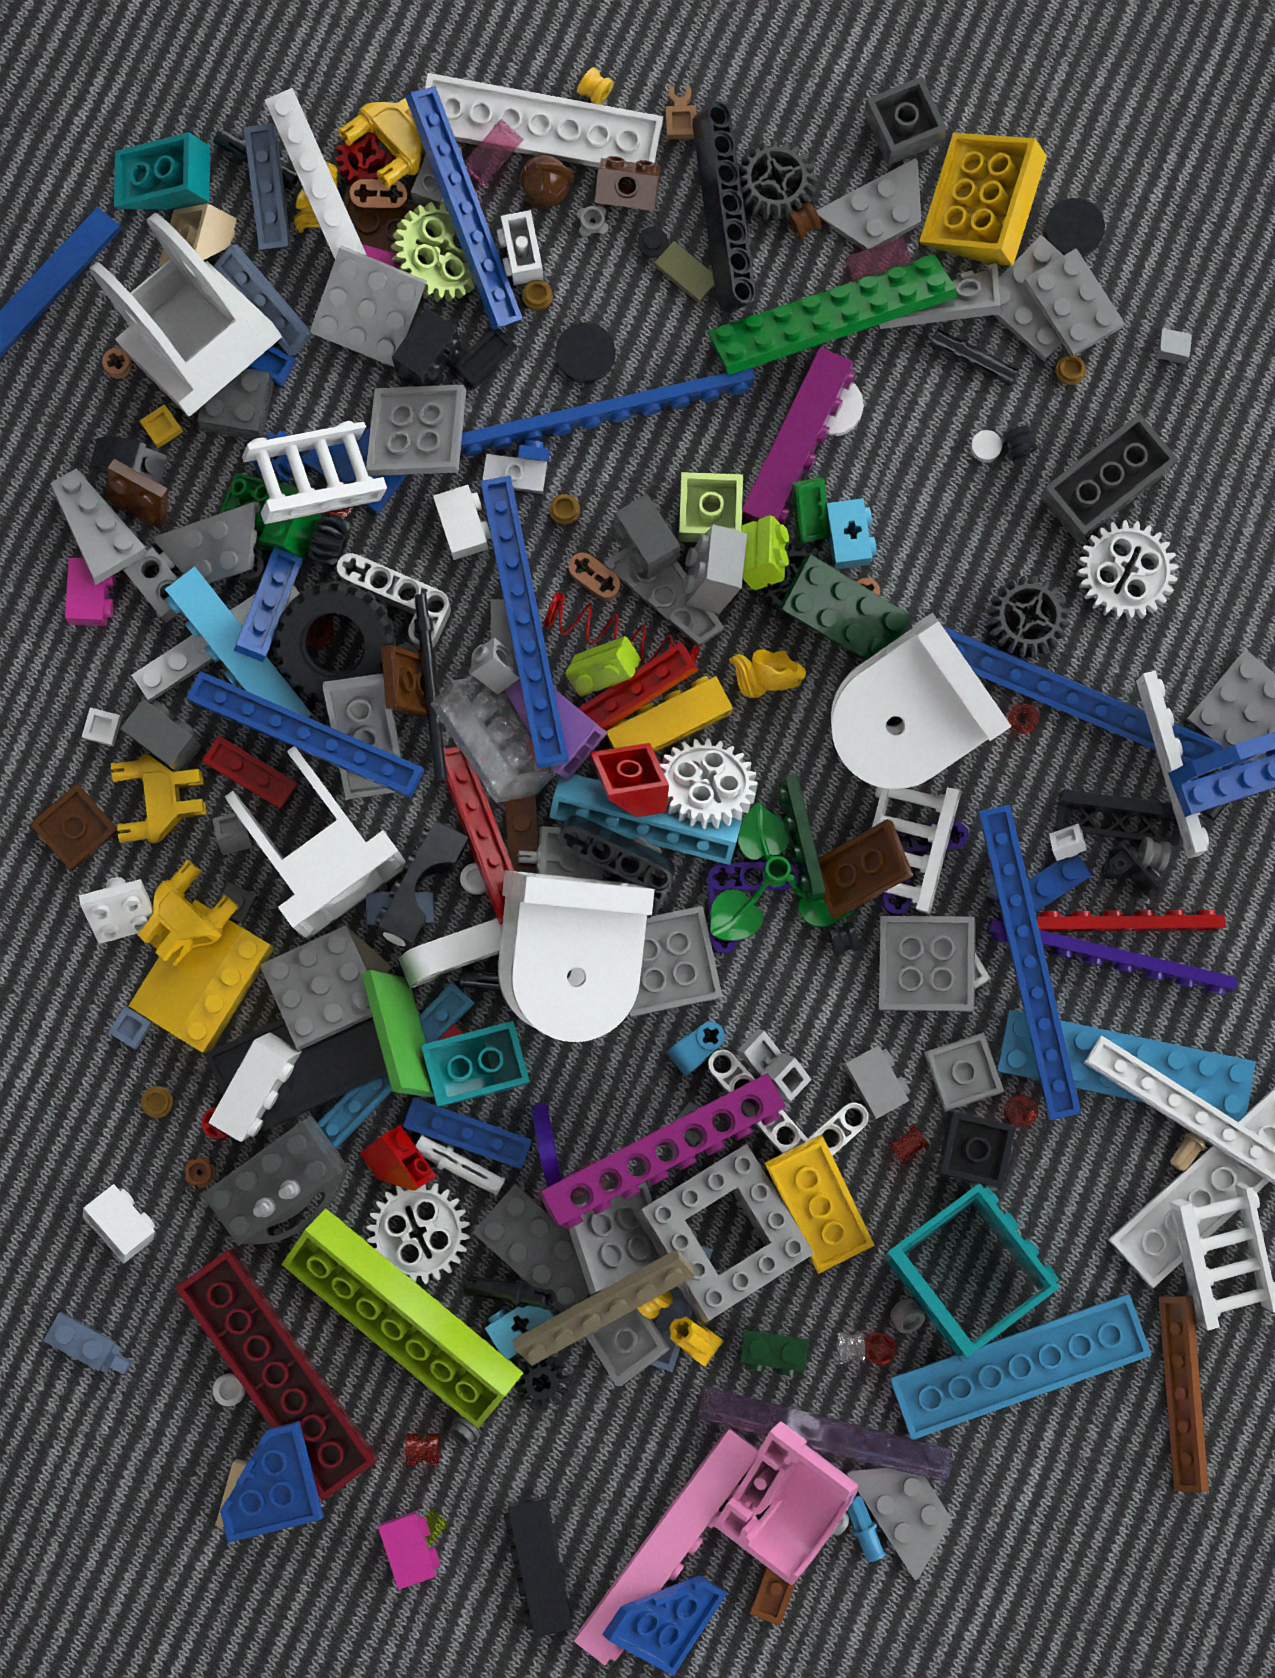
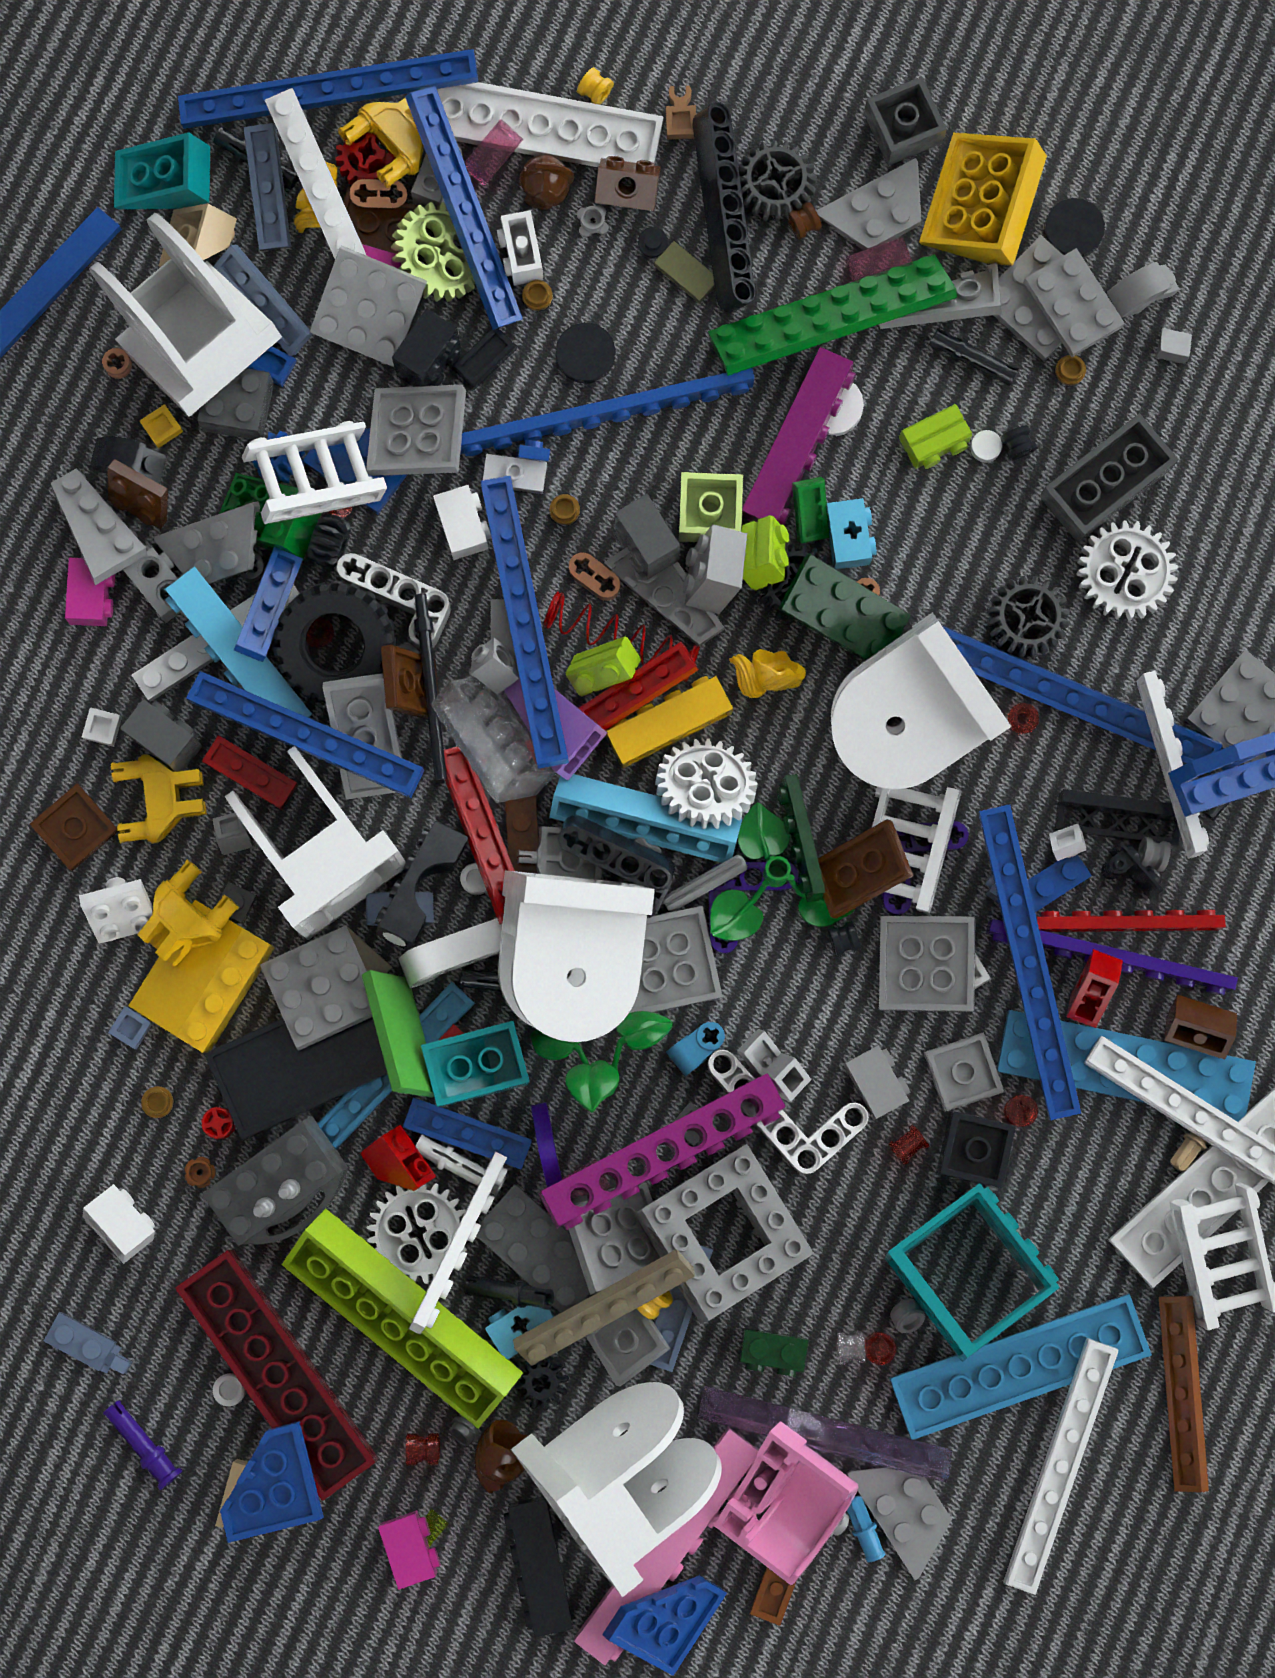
(151, 1456): none -> dark purple pin
(255, 1086): white wedge -> none
(330, 88): none -> blue plate
(454, 1255): none -> white plate
(494, 1458): none -> reddish brown helmet
(596, 1081): none -> green plant
(610, 1482): none -> white piece
(632, 778): red slope -> none
(695, 1339): yellow piece -> none
(705, 883): none -> light grey axle
(819, 1203): yellow tile -> none
(936, 437): none -> lime brick
(1060, 1466): none -> white tile
(1094, 988): none -> red brick
(1142, 289): none -> light grey brick
(1201, 1027): none -> reddish brown brick

